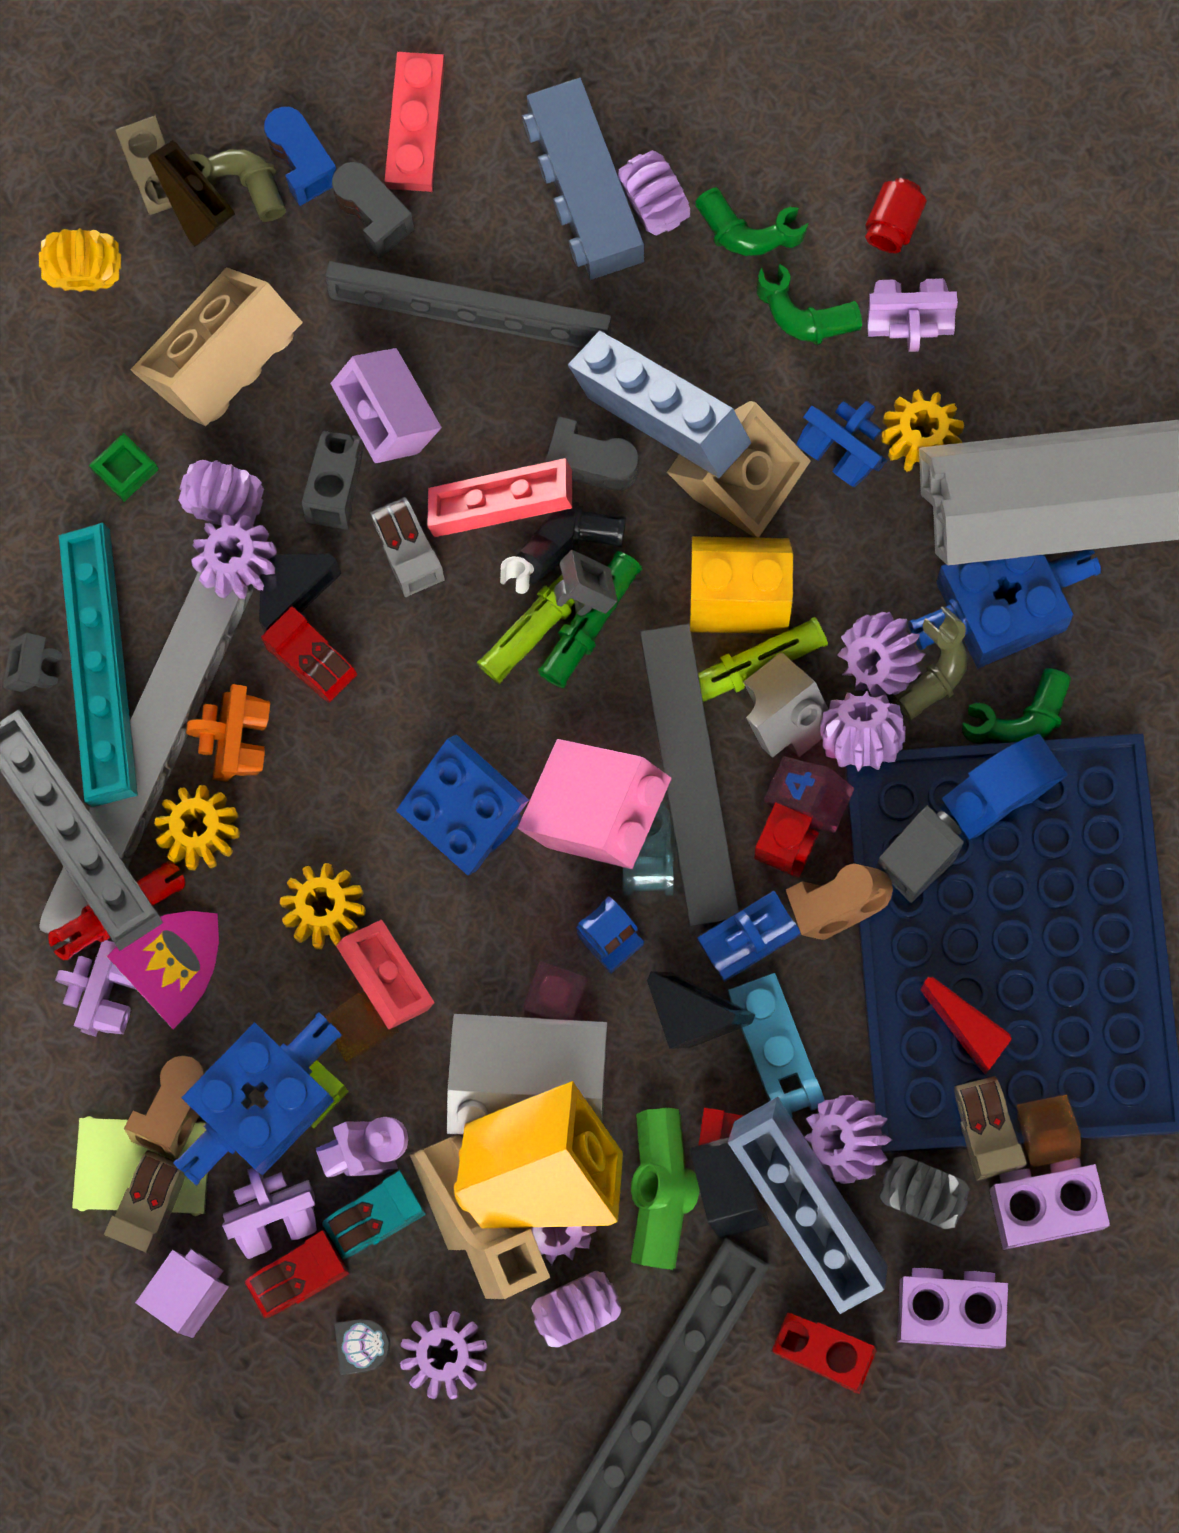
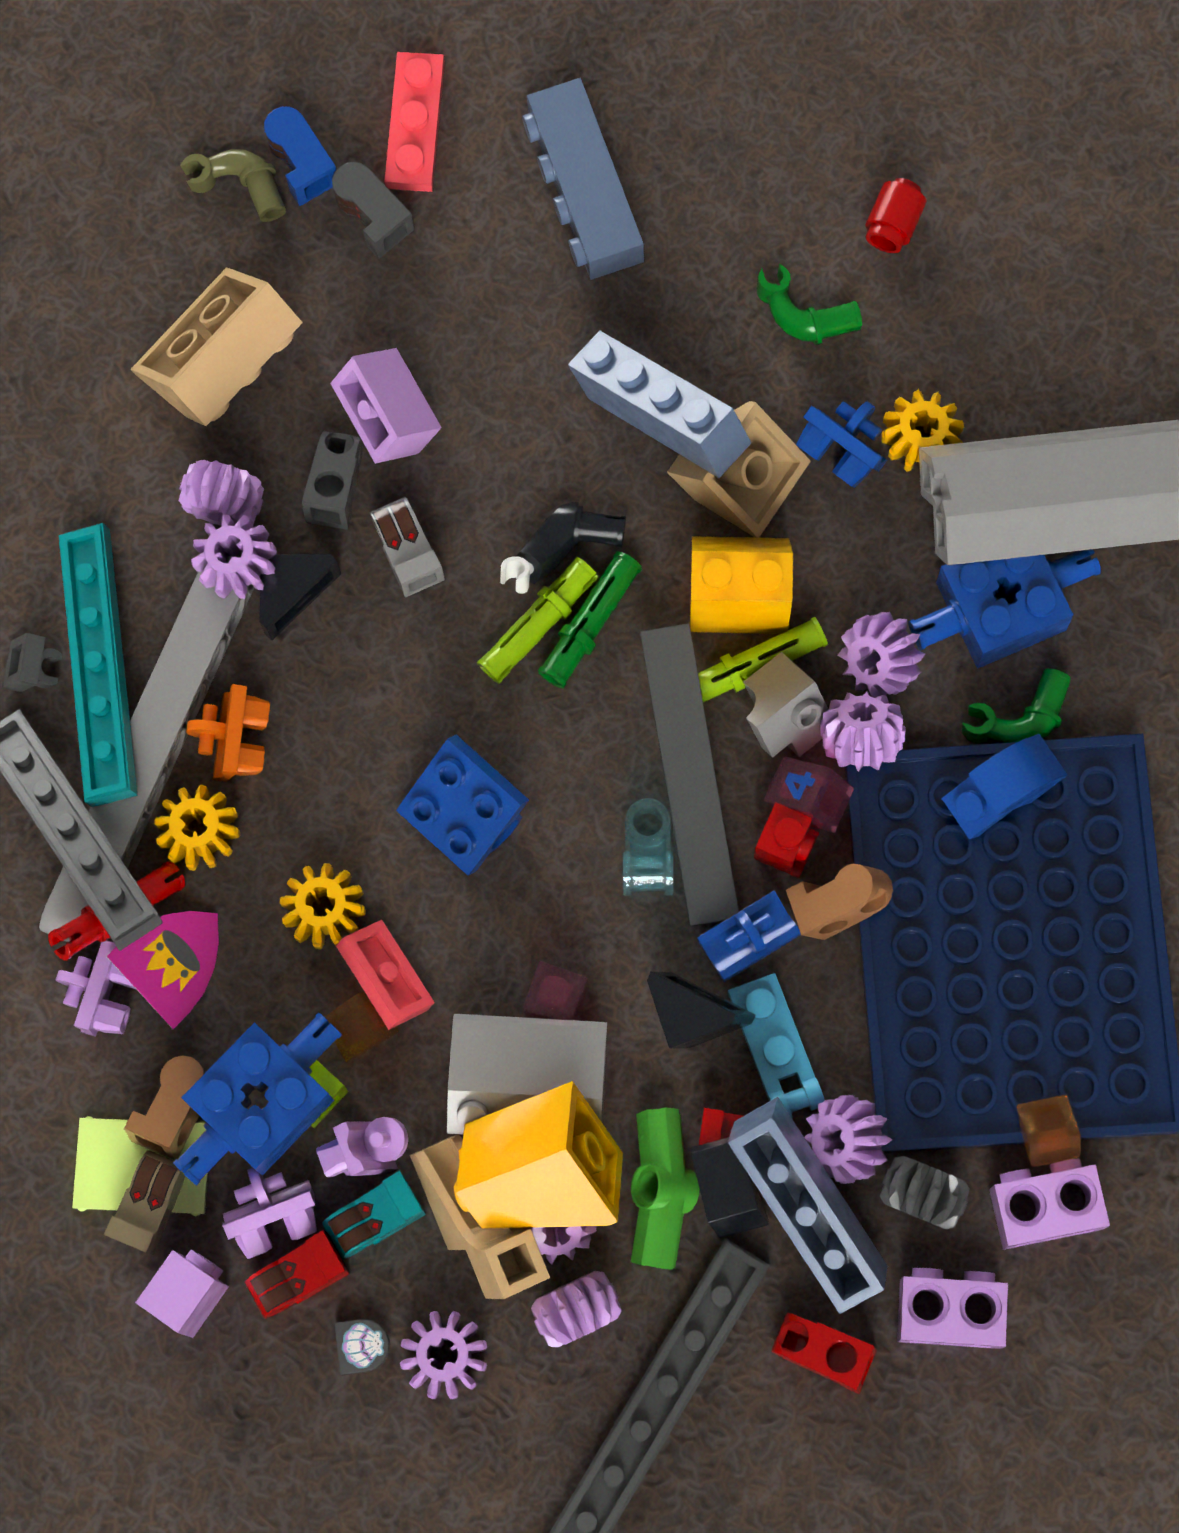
(79, 260): yellow gear -> none
(123, 467): green tile -> none
(136, 150): dark tan leg -> none
(191, 195): dark brown slope -> none
(308, 655): red leg -> none
(464, 305): dark grey tile -> none
(500, 497): coral plate -> none
(586, 583): dark grey tile -> none
(593, 461): dark grey leg -> none
(595, 803): bright pink brick -> none
(609, 934): blue leg -> none
(654, 192): lavender gear -> none
(735, 233): green piece -> none
(911, 314): lavender hips -> none
(921, 852): dark grey slope -> none
(944, 675): olive piece -> none
(974, 1030): red slope -> none
(988, 1128): dark tan leg -> none

